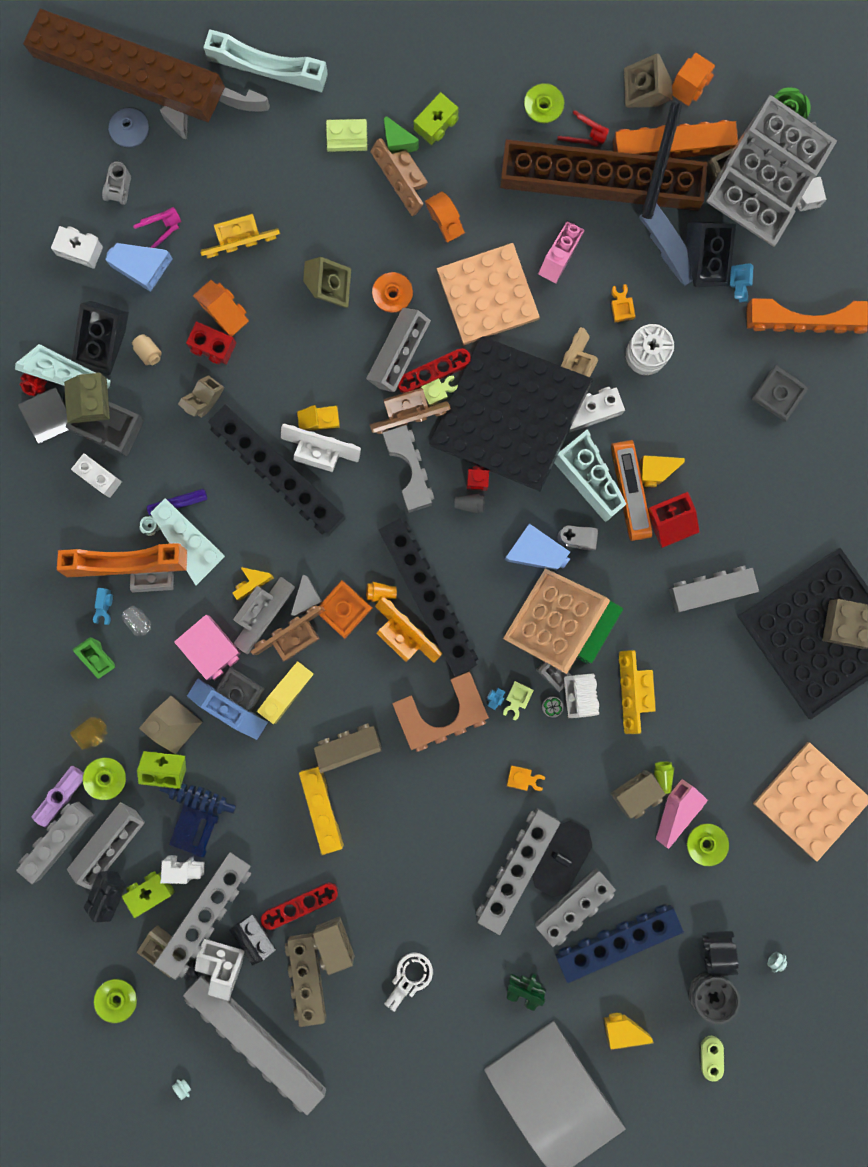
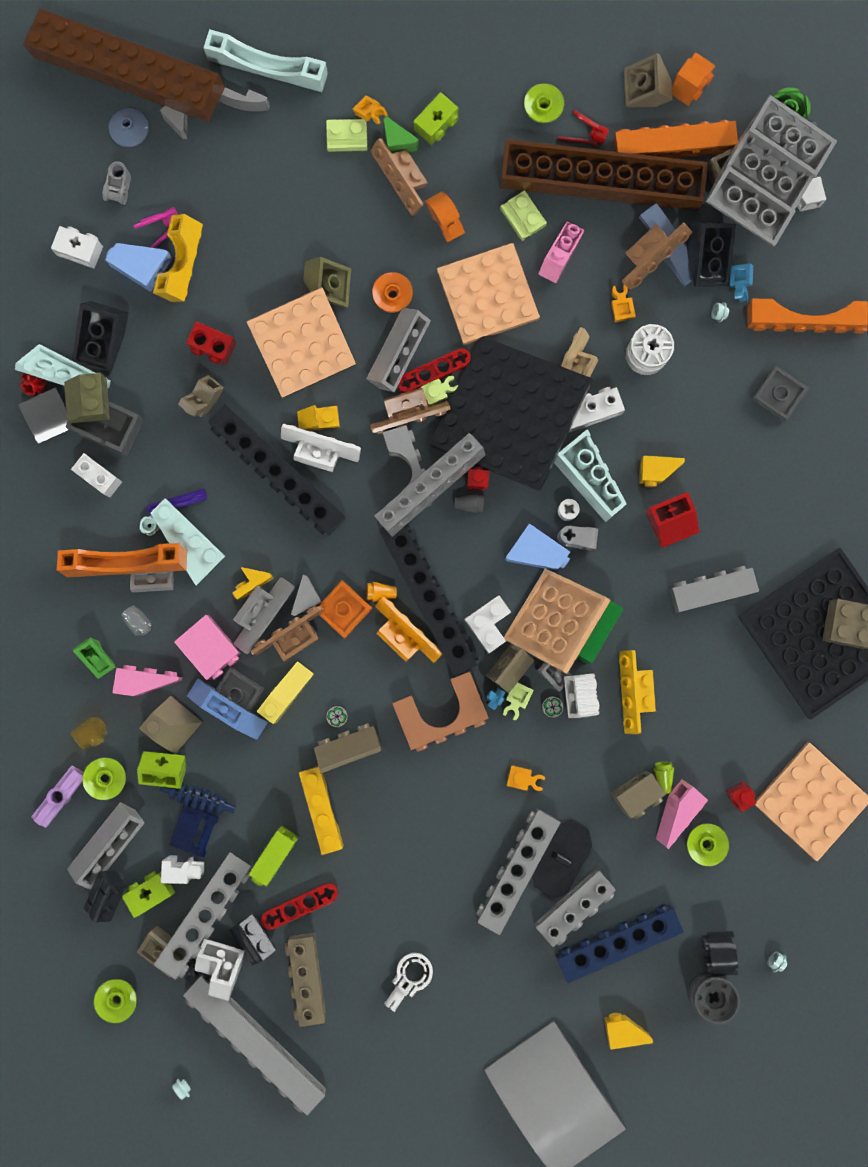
(55, 842): light grey brick -> none
(103, 601): dark azure plate -> none
(135, 683): none -> bright pink slope
(146, 350): tan brick -> none
(185, 235): none -> yellow arch
(220, 305): orange brick -> none
(238, 232): yellow bracket -> none
(273, 856): none -> lime brick
(301, 342): none -> light nougat plate
(333, 946): dark tan brick -> none
(337, 716): none -> tile
(368, 109): none -> light orange plate
(430, 484): none -> light grey brick
(483, 623): none -> white brick
(510, 667): none -> dark tan slope
(523, 215): none -> yellowish green plate
(526, 988): dark green hips -> none
(565, 513): none -> white wheel
(632, 490): beam -> none
(652, 250): none -> medium nougat bracket
(662, 159): black axle -> none
(712, 1059): yellowish green plate -> none
(720, 311): none -> light aqua plate
(741, 796): none -> red brick

